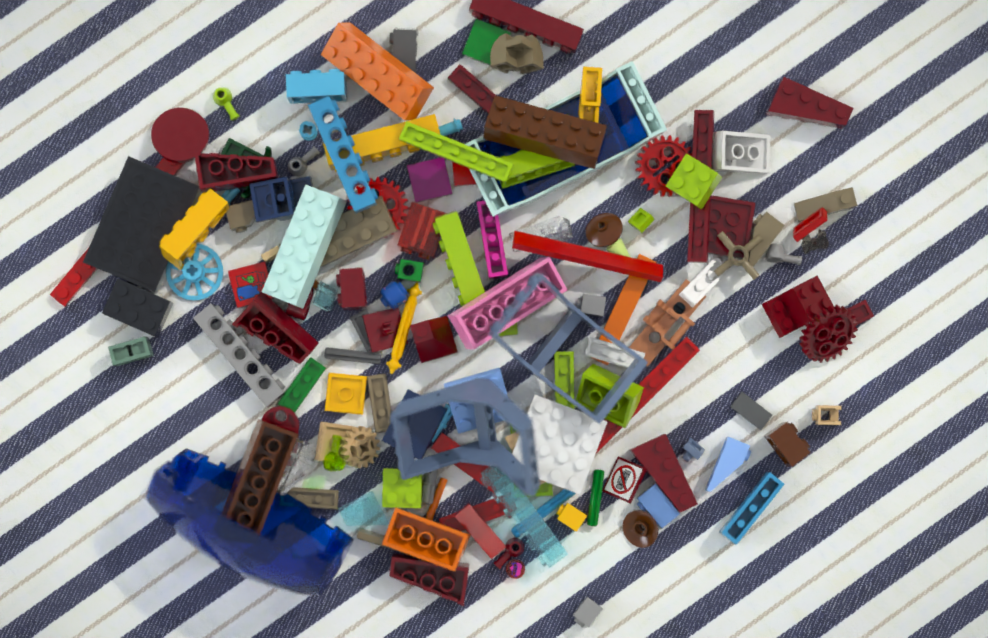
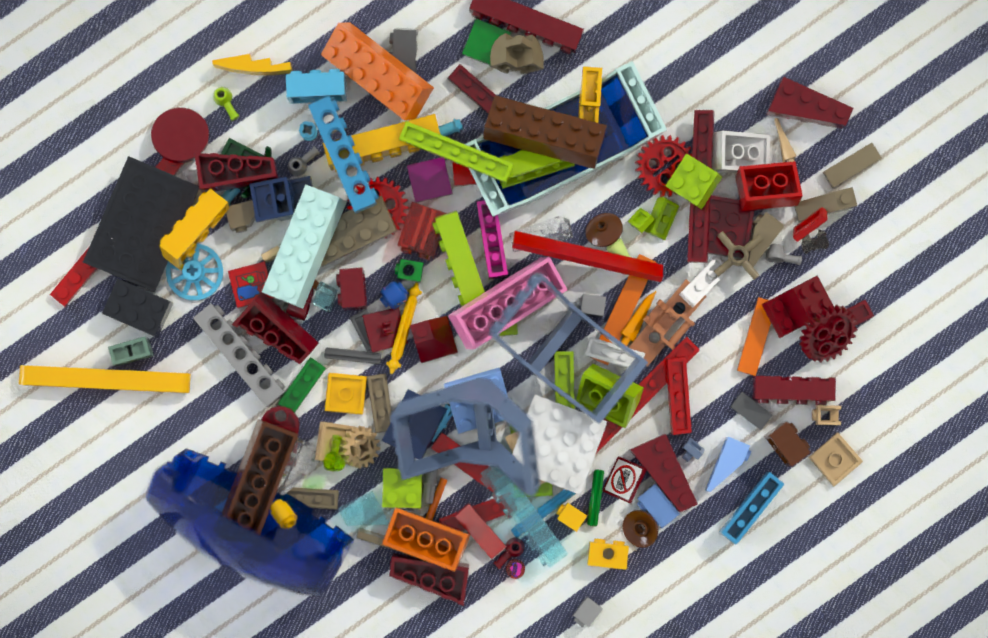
(104, 379): none -> yellow beam
(244, 65): none -> yellow slope
(283, 514): none -> yellow brick
(617, 561): none -> yellow brick
(633, 326): none -> light orange bar
(664, 214): none -> lime slope
(678, 395): none -> red plate
(755, 340): none -> orange tile
(768, 186): none -> red brick
(787, 151): none -> tan piece
(794, 389): none -> dark red wedge
(835, 459): none -> tan tile
(852, 165): none -> dark tan tile

